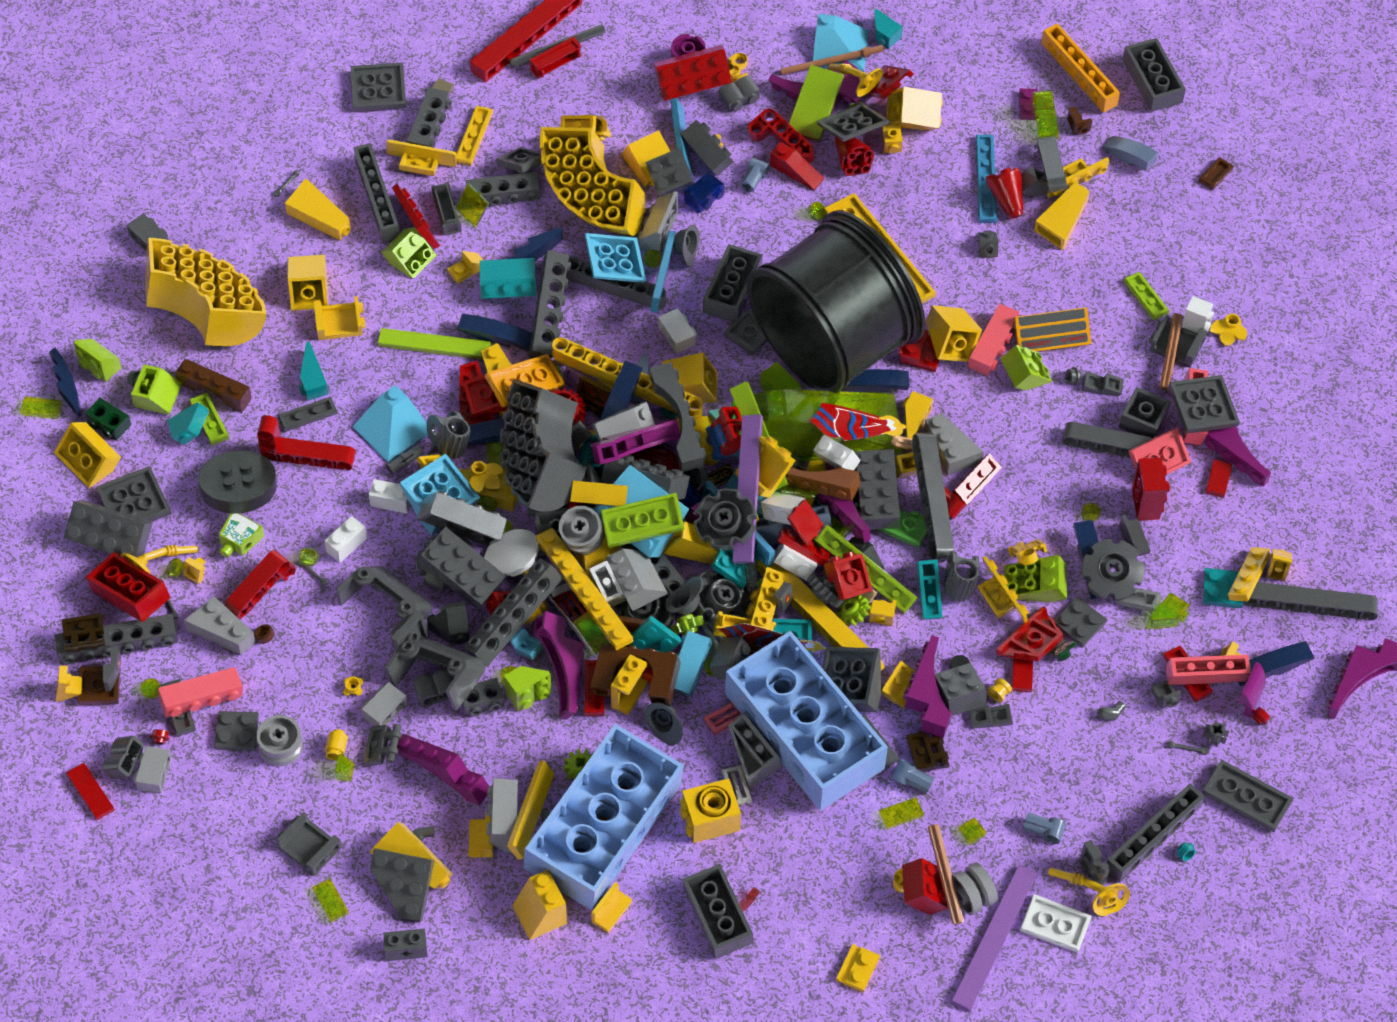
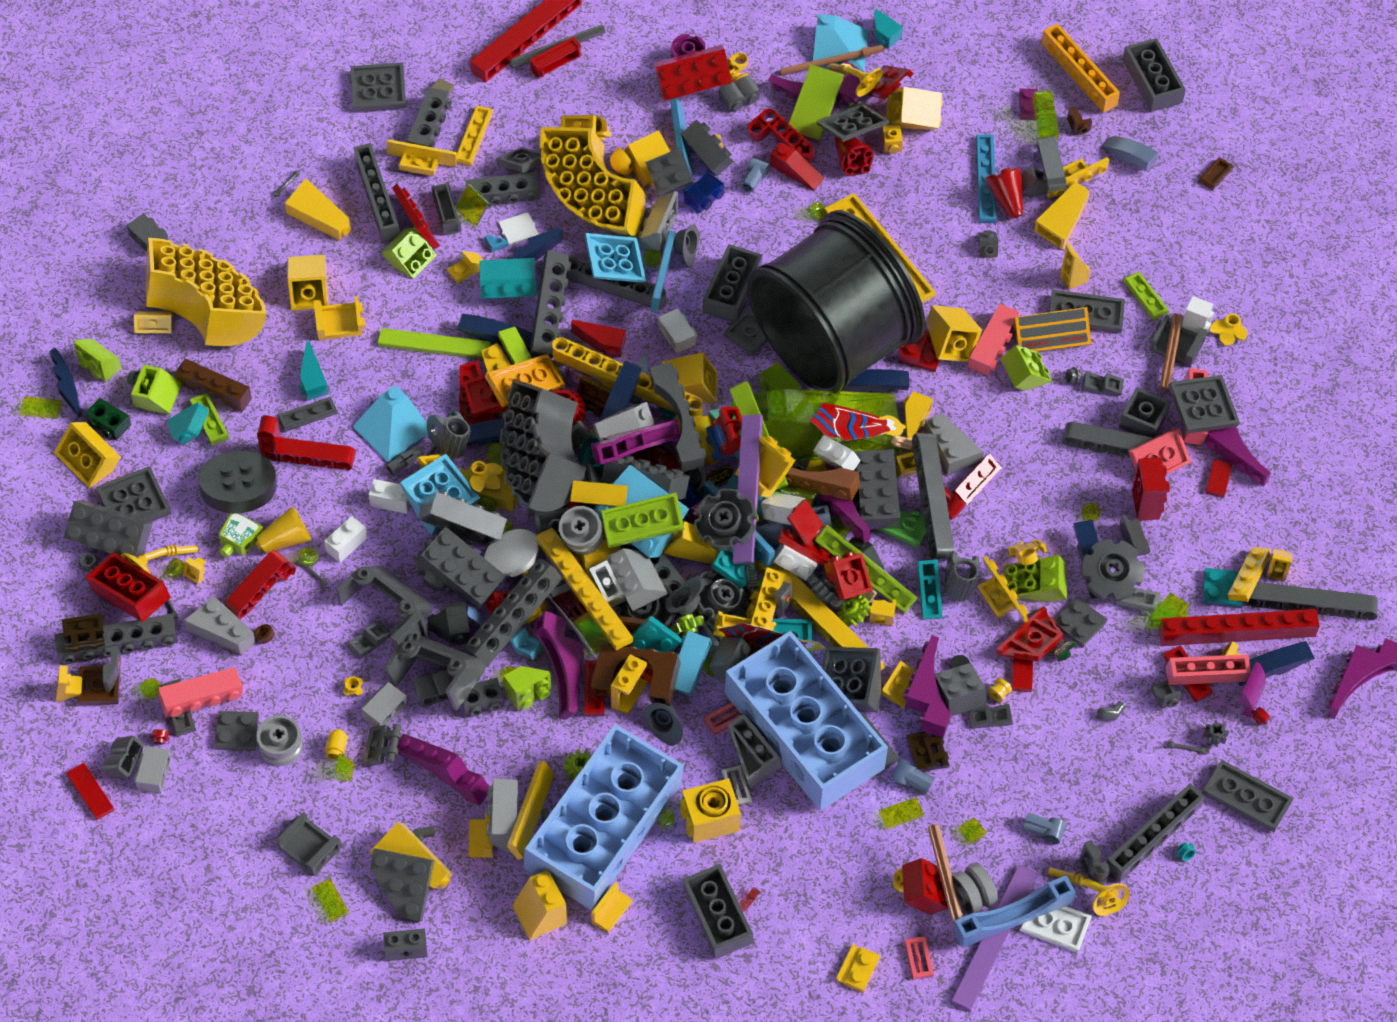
(88, 557): none -> dark grey plate
(153, 322): none -> yellow panel
(283, 532): none -> yellow cone
(370, 639): none -> dark grey slope
(476, 615): none -> medium blue sticker
(495, 243): none -> dark azure tile
(514, 345): none -> lime tile
(518, 228): none -> white piece
(602, 338): none -> red slope
(620, 162): none -> yellow hair
(666, 818): none -> clear neon green tile
(921, 974): none -> coral tile
(989, 923): none -> medium blue arch
(1073, 269): none -> yellow slope
(1103, 311): none -> dark grey plate
(1238, 627): none -> red brick

